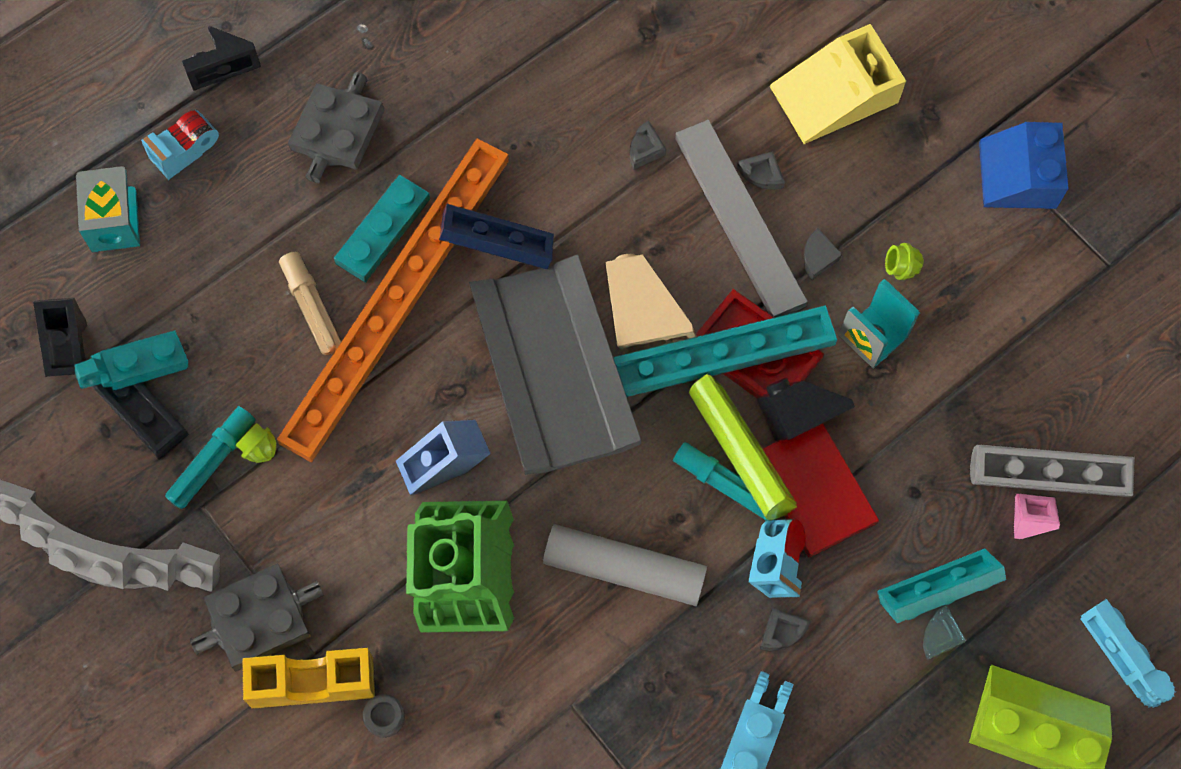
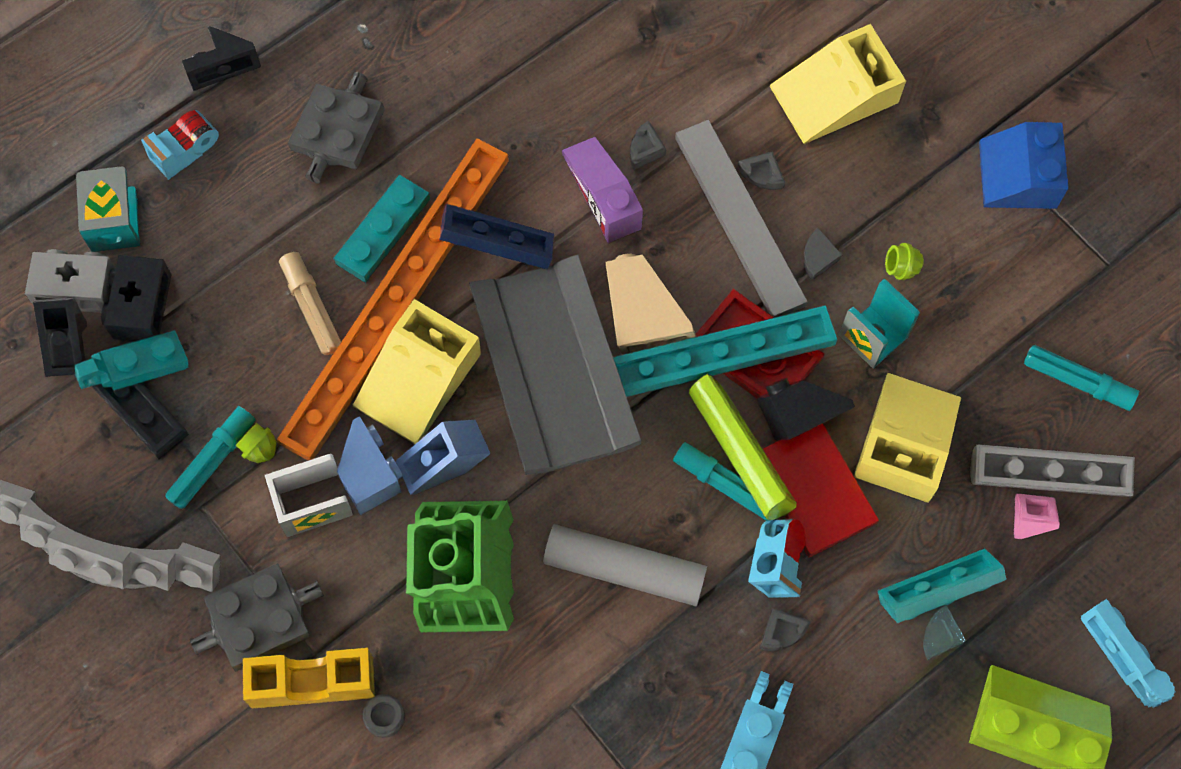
(70, 276): none -> light grey brick
(136, 298): none -> black brick
(299, 476): none -> white piece
(365, 471): none -> medium blue slope
(417, 371): none -> light yellow slope
(604, 189): none -> medium lavender slope
(909, 438): none -> light yellow slope
(1099, 385): none -> teal axle

